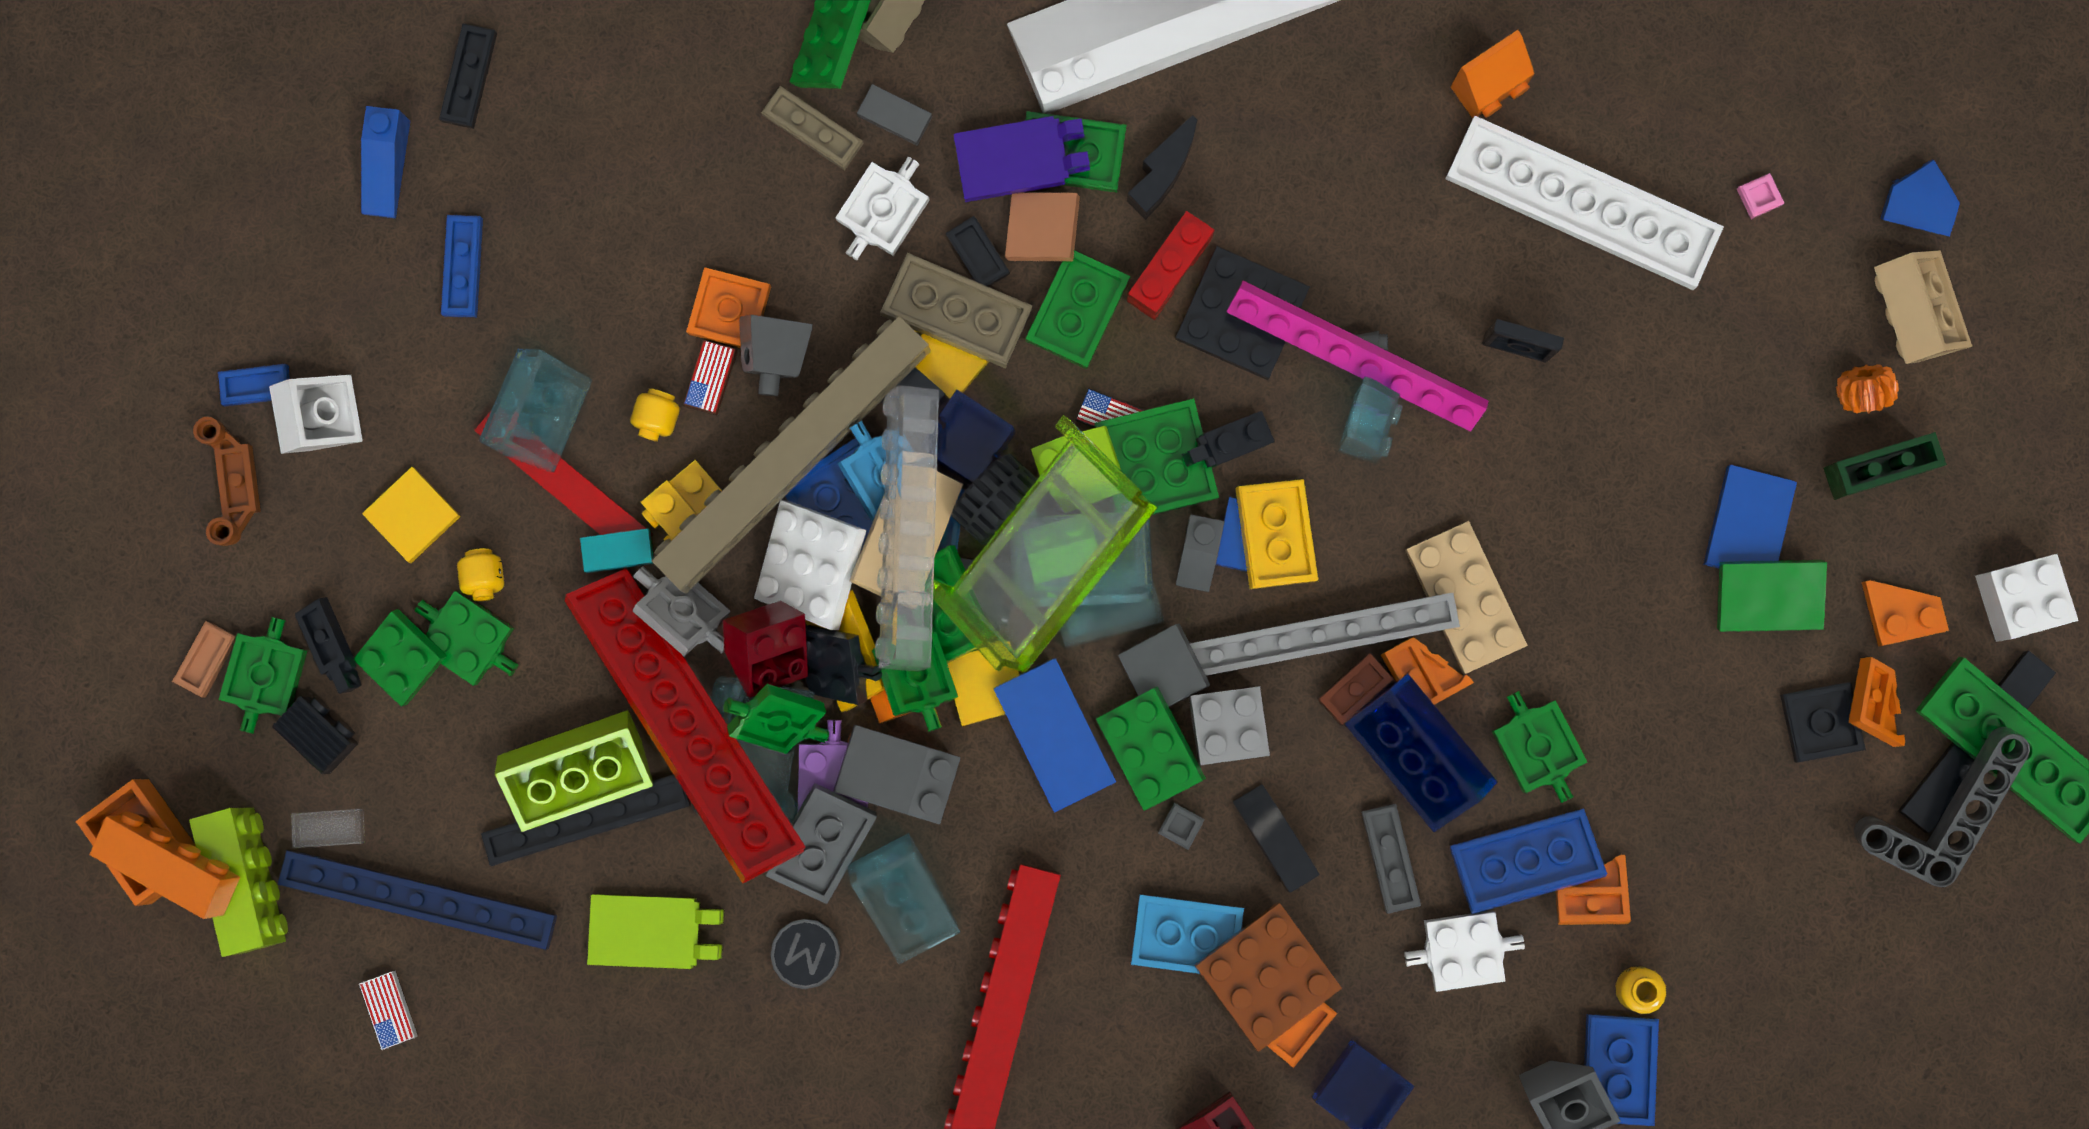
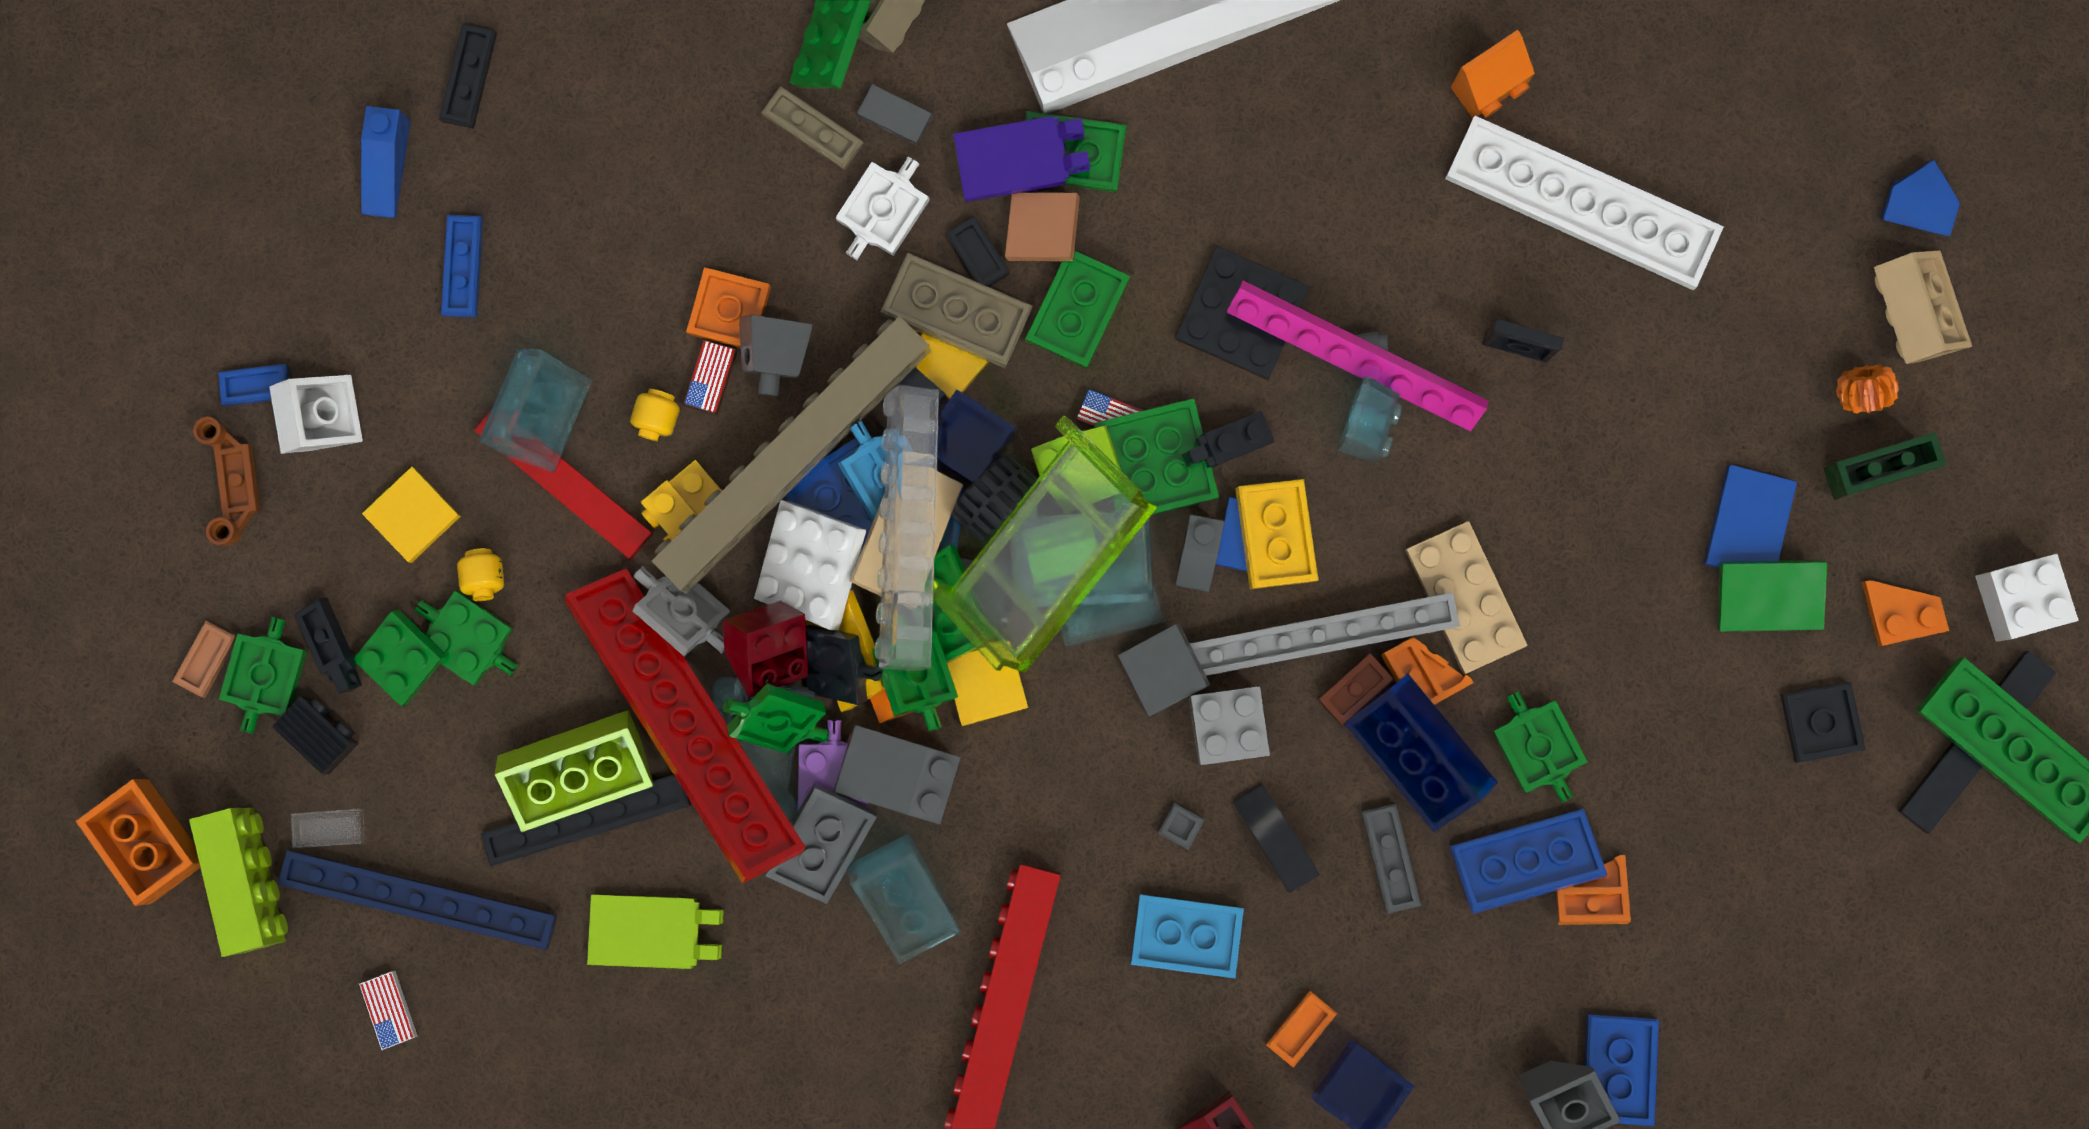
(165, 865): orange brick -> none
(617, 550): teal tile -> none
(805, 953): black tile -> none
(1054, 734): blue tile -> none
(1150, 748): green plate -> none
(1163, 170): black slope -> none
(1169, 265): red arch -> none
(1268, 976): dark orange plate -> none
(1464, 950): white plate -> none
(1640, 990): yellow head -> none
(1760, 196): bright pink tile -> none
(1876, 702): orange wing -> none
(1954, 818): dark grey beam -> none

